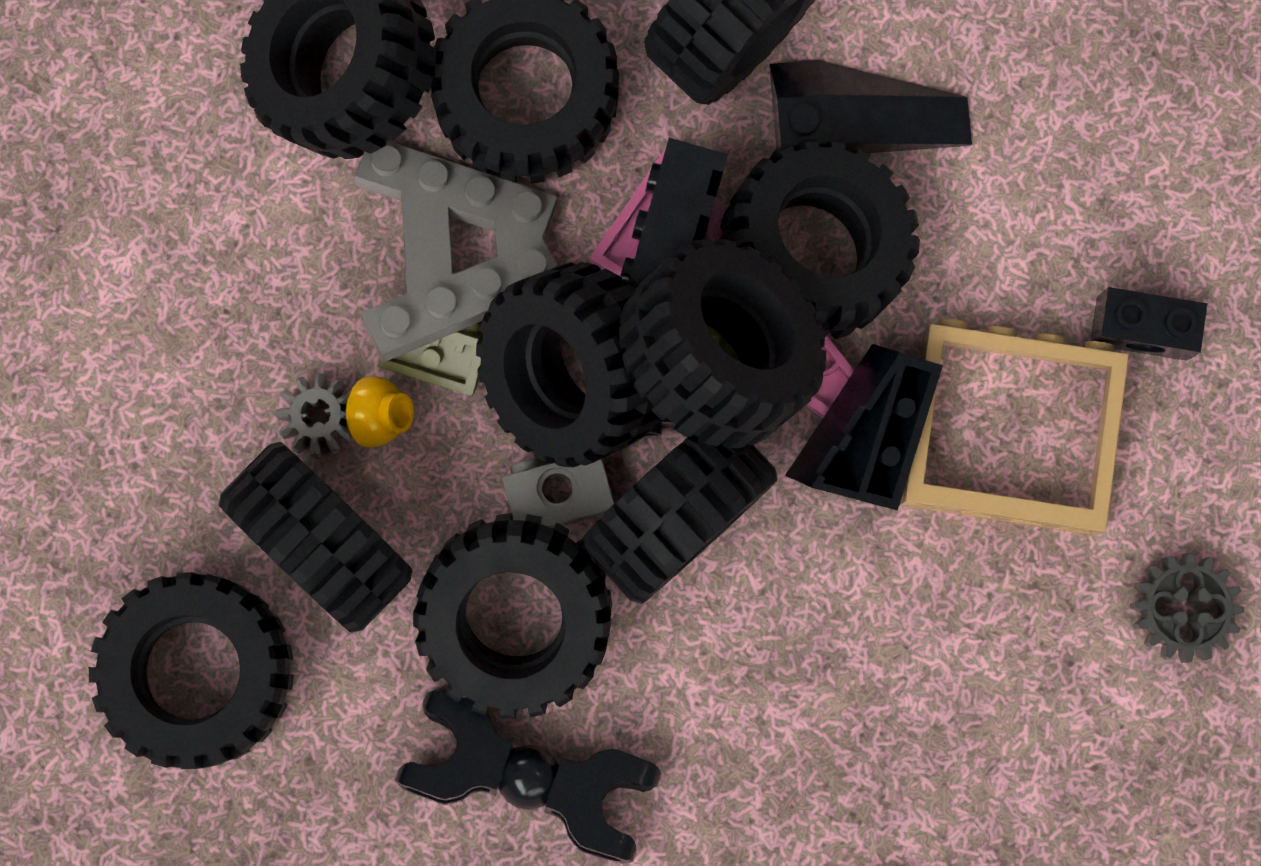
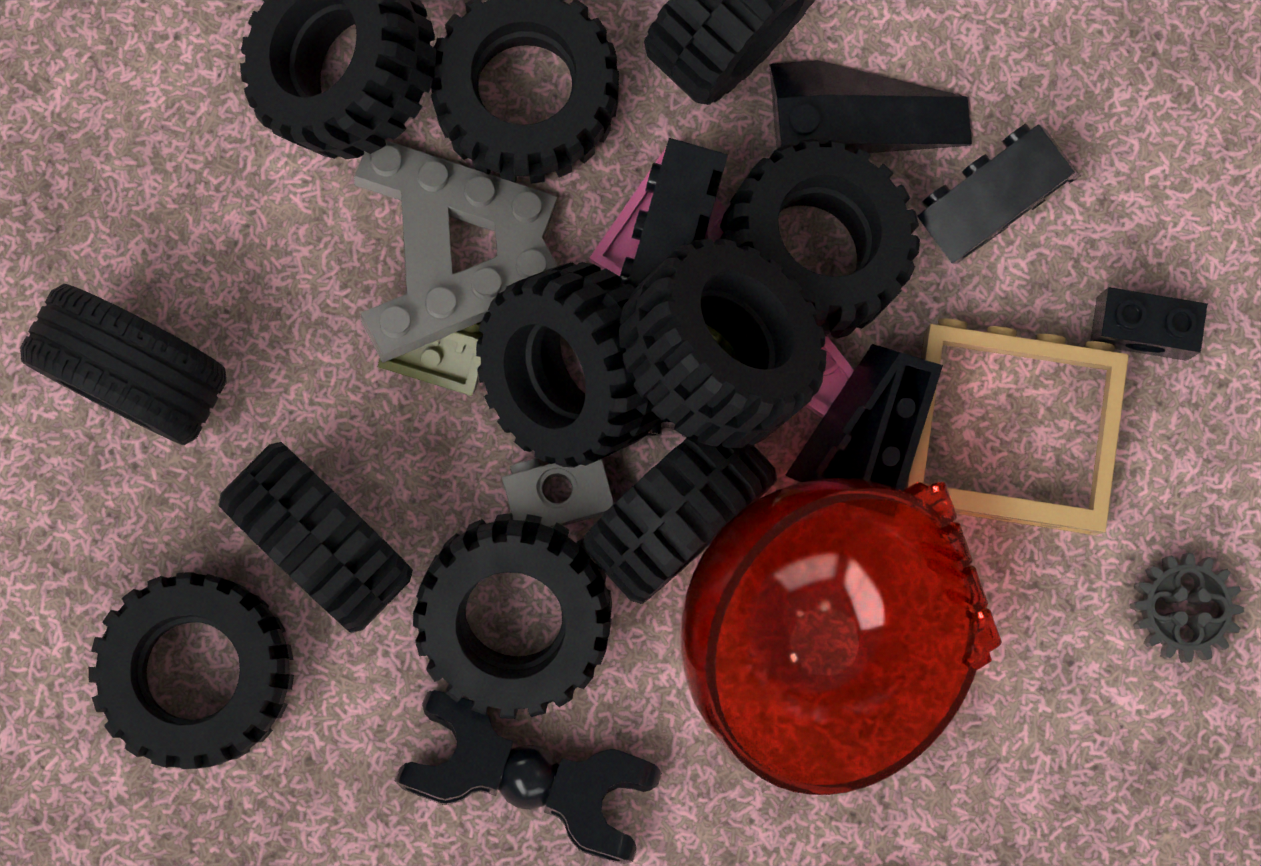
(123, 363): none -> black tyre
(319, 433): light grey gear -> none
(377, 412): yellow piece -> none
(835, 631): none -> clear red windscreen
(996, 192): none -> black wedge

